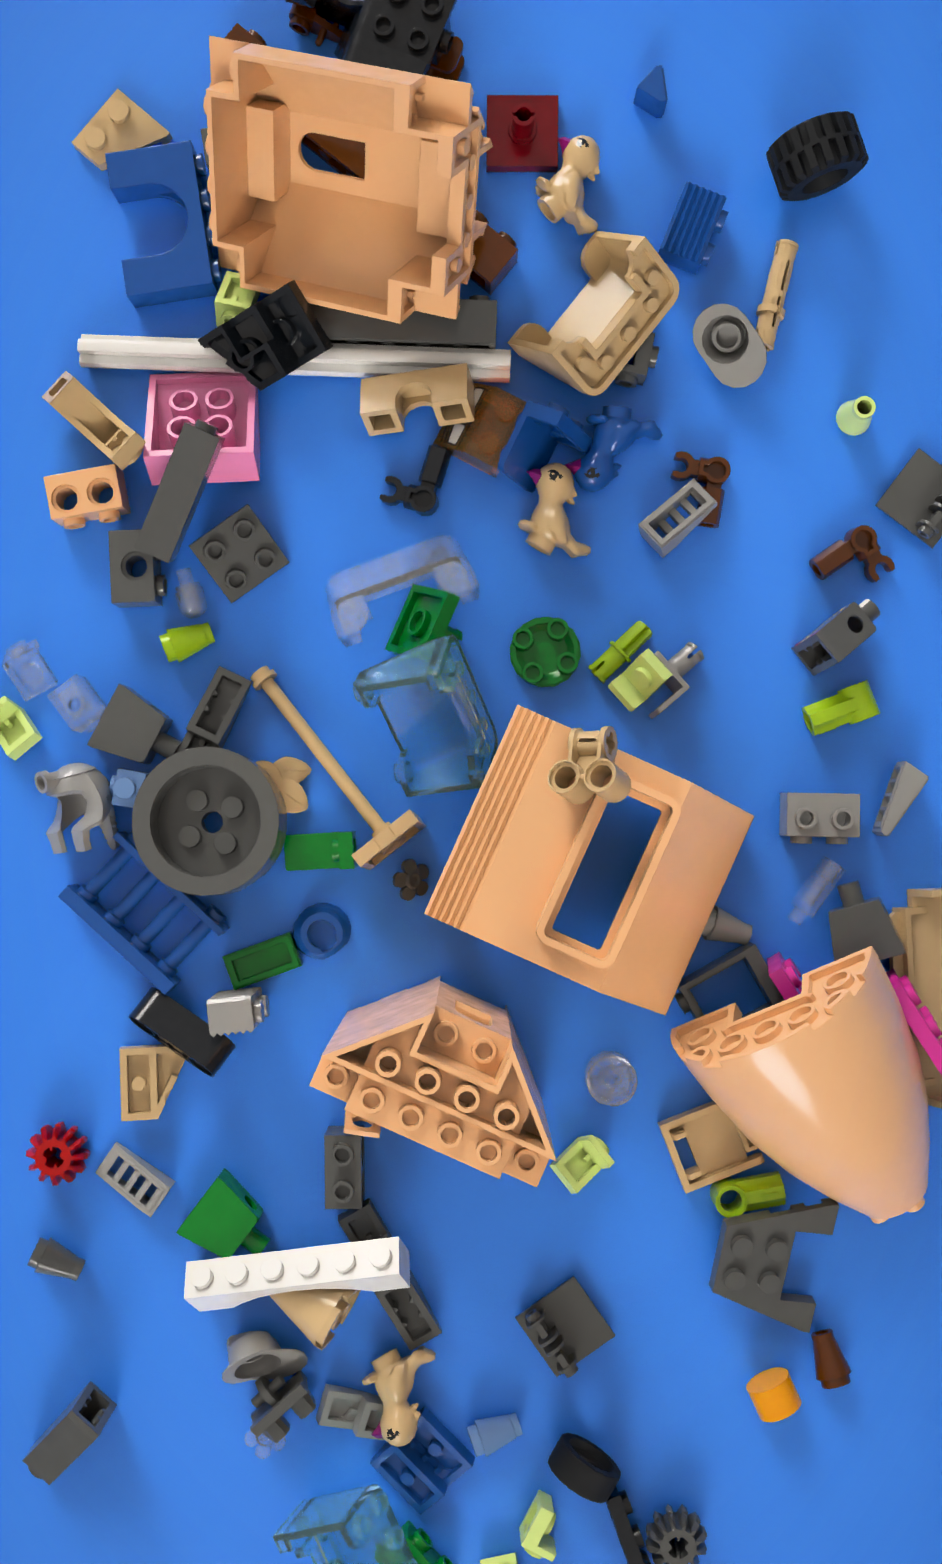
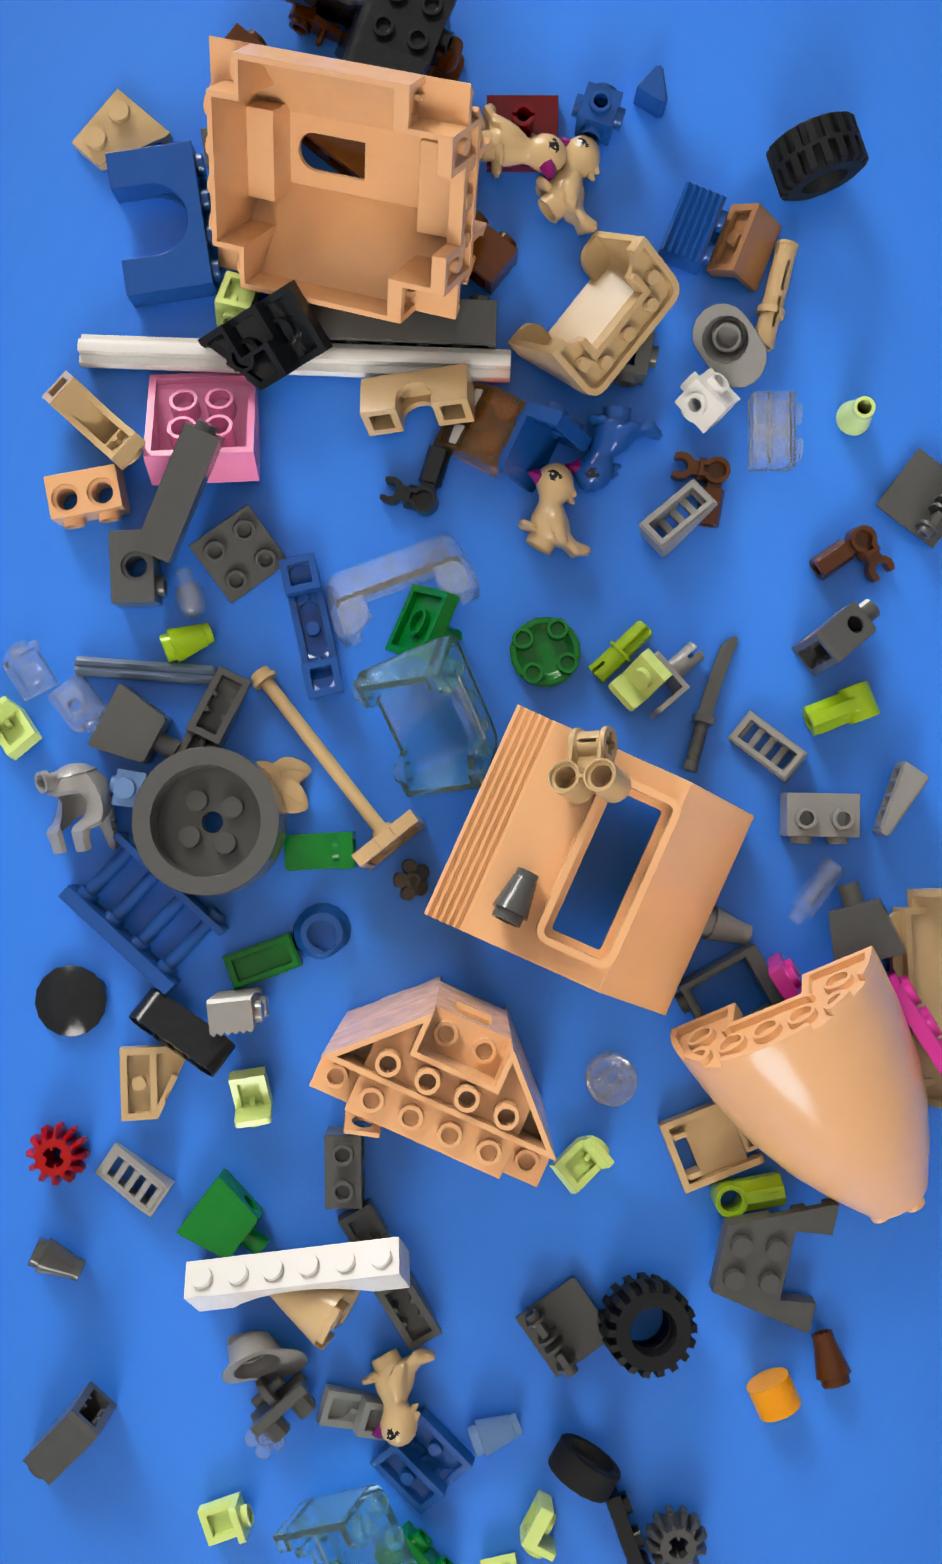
(71, 1000): none -> black dish
(144, 670): none -> sand blue axle
(226, 1519): none -> yellowish green bracket
(251, 1097): none -> yellowish green bracket
(312, 626): none -> blue slope
(512, 147): none -> tan animal
(516, 898): none -> dark grey cone
(598, 112): none -> blue brick
(670, 1341): none -> black tyre
(704, 716): none -> dark grey sword
(706, 399): none -> white brick
(744, 244): none -> medium nougat panel
(773, 431): none -> clear brick
(775, 736): none -> light grey slope

